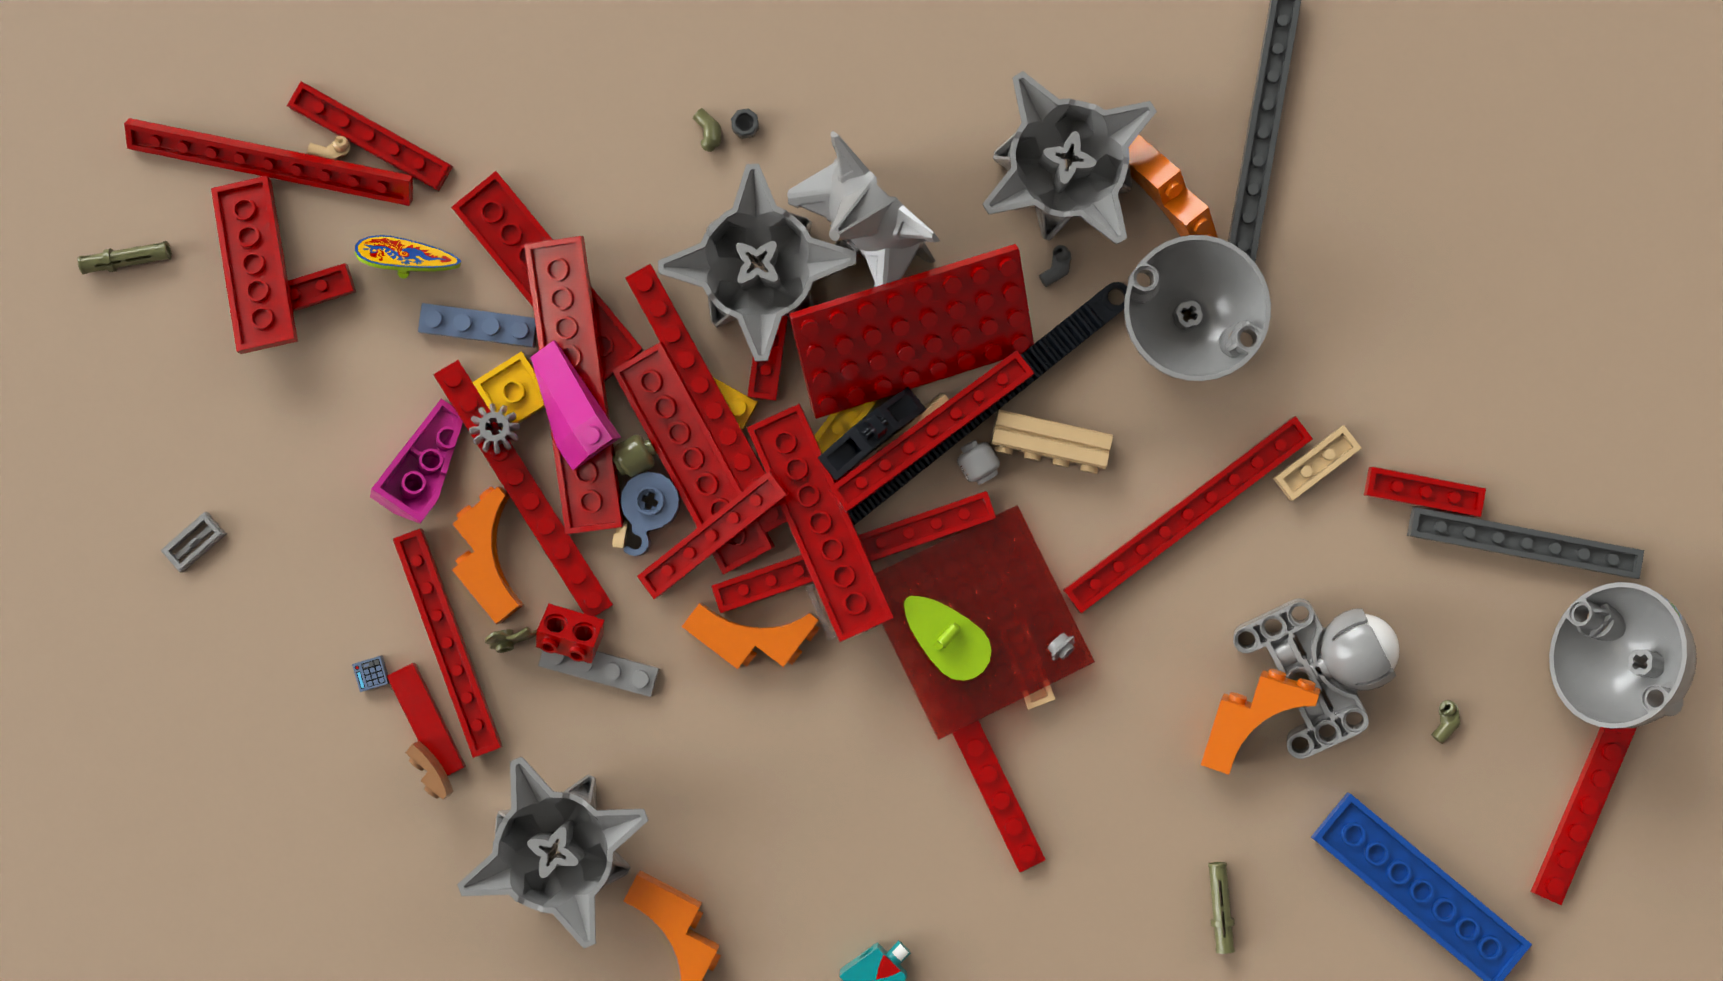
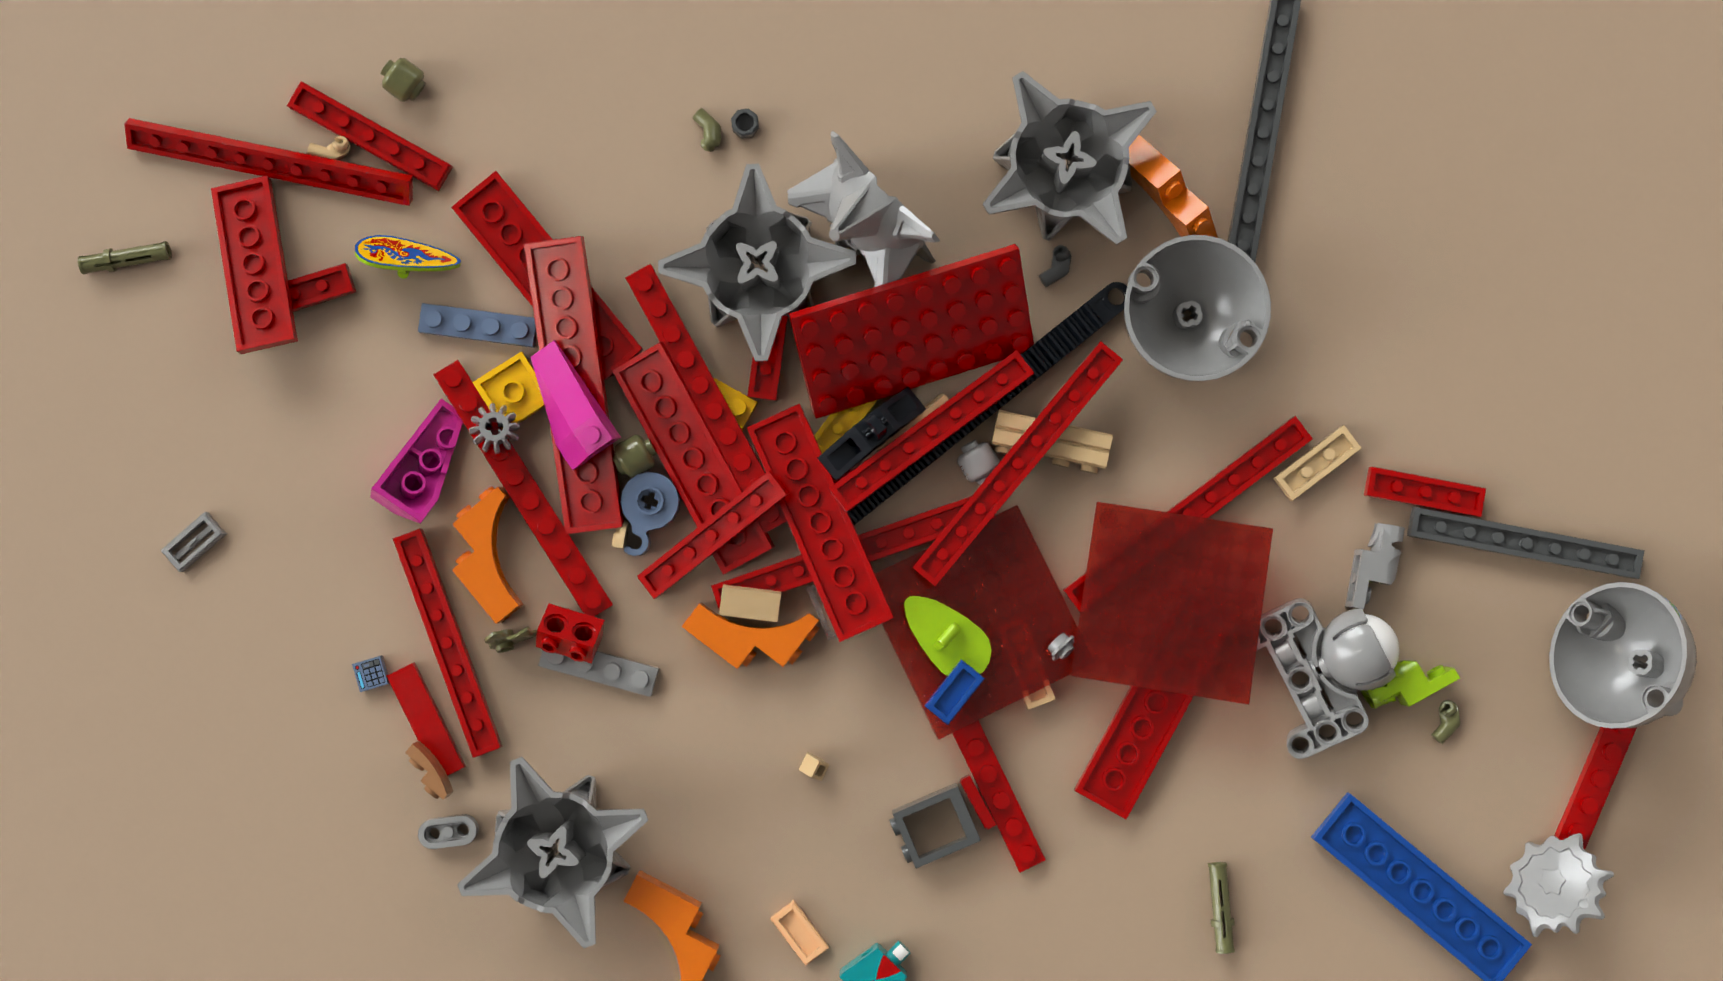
(402, 79): none -> olive head
(449, 831): none -> light grey plate
(750, 603): none -> tan tile
(799, 932): none -> light nougat tile
(813, 766): none -> tan piece
(899, 826): none -> dark grey window
(954, 692): none -> blue tile
(977, 802): none -> red tile
(1017, 463): none -> red plate
(1131, 748): none -> red plate
(1172, 603): none -> clear red plate
(1239, 717): orange arch -> none
(1374, 566): none -> light grey plate
(1410, 684): none -> lime plate
(1557, 884): none -> light grey piece

